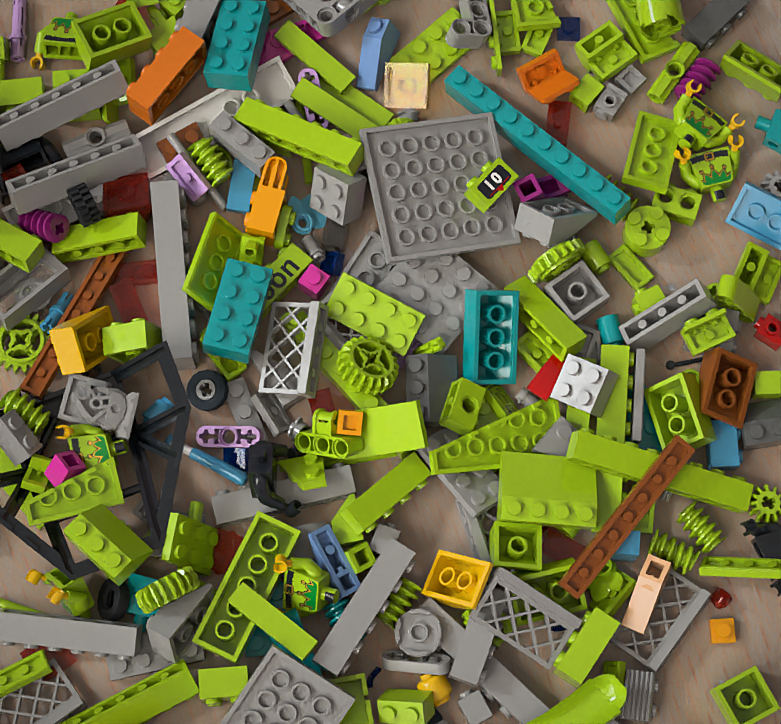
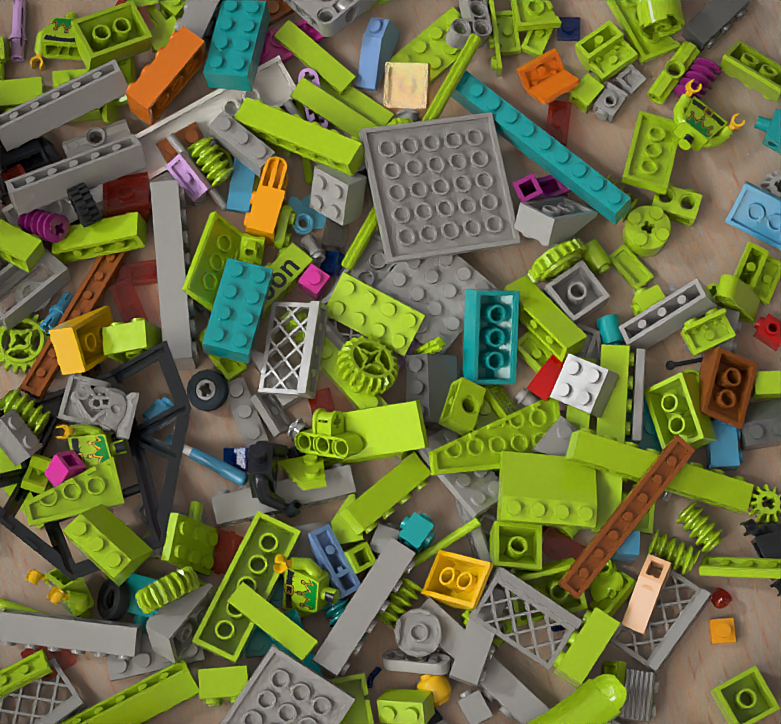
(213, 443): lavender beam -> none
(349, 422): light orange plate -> none
(416, 532): none -> teal brick
(434, 112): none -> lime axle
(446, 541): none -> lime piece
(490, 185): lime brick -> none
(712, 169): torso -> none

